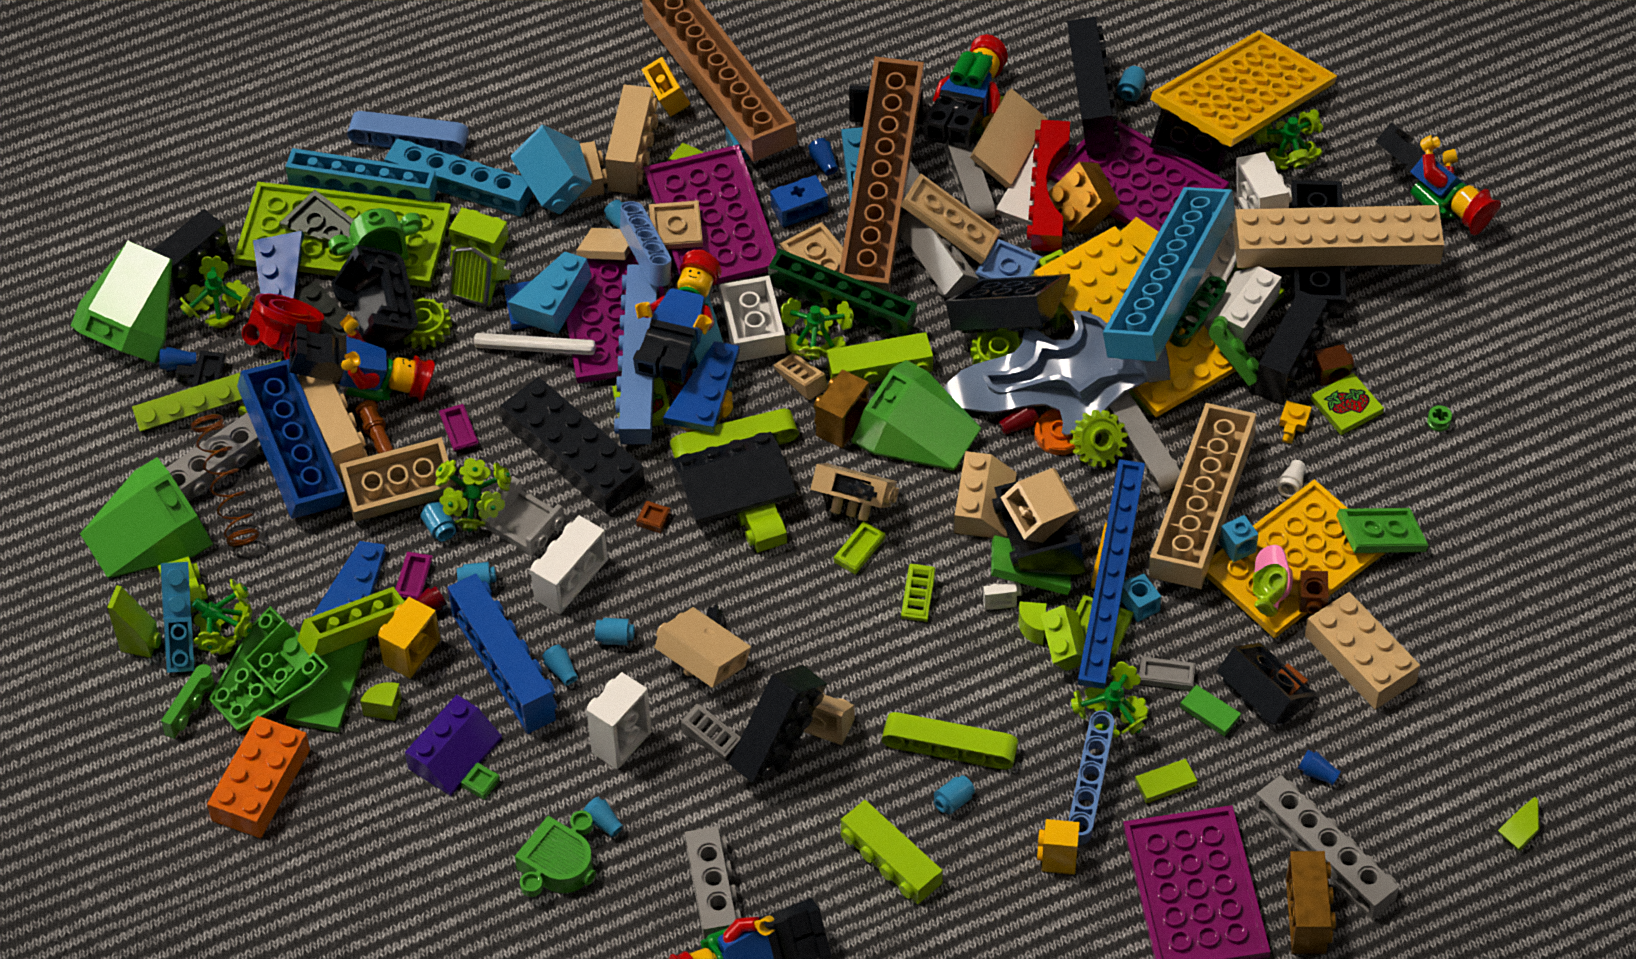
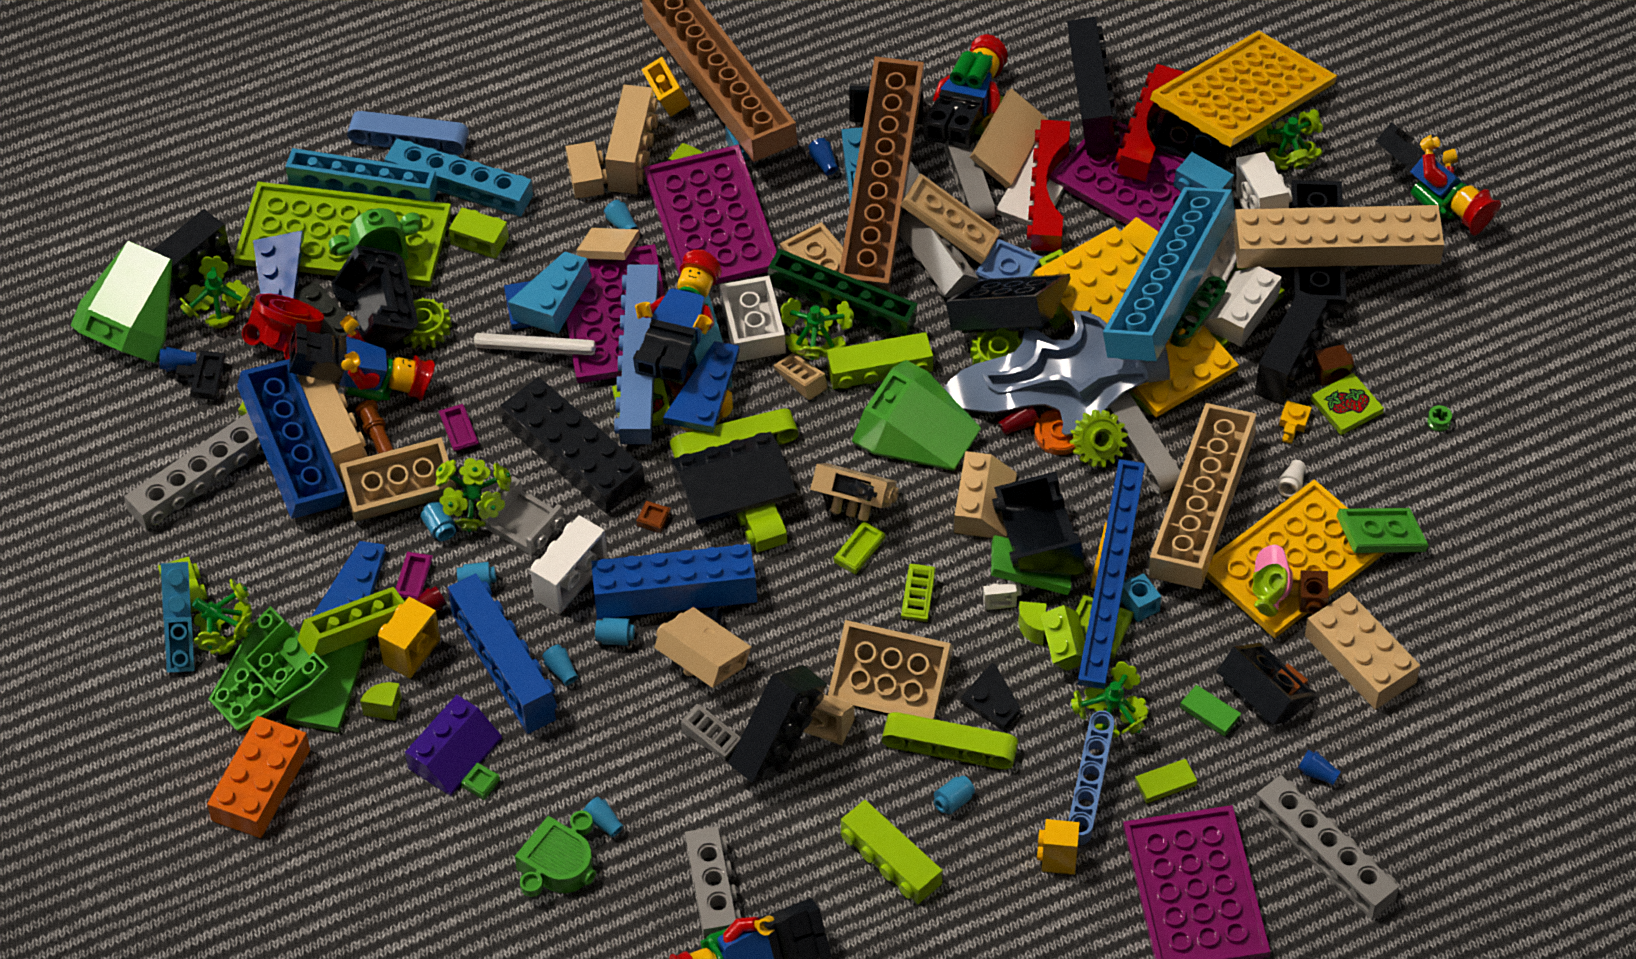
(132, 625): lime slope -> none
(145, 524): bright green wedge -> none
(187, 700): bright green plate -> none
(188, 402): lime plate -> none
(218, 425): dark orange piece -> none
(318, 218): pearl dark grey wing -> none
(475, 275): lime piece -> none
(553, 168): dark azure slope -> none
(619, 720): white brick -> none
(645, 243): medium blue beam -> none
(674, 581): none -> blue brick
(677, 224): tan tile -> none
(799, 201): blue brick -> none
(841, 408): pearl gold piece -> none
(890, 670): none -> tan slope
(992, 699): none -> black wing
(1039, 505): tan slope -> none
(1084, 197): pearl gold piece -> none
(1131, 83): dark azure brick -> none
(1138, 149): none -> red arch
(1167, 673): light grey tile -> none
(1201, 174): none -> dark azure brick
(1234, 350): bright green plate -> none
(1238, 538): dark azure brick -> none
(1309, 902): pearl gold brick -> none
(1522, 825): lime slope -> none

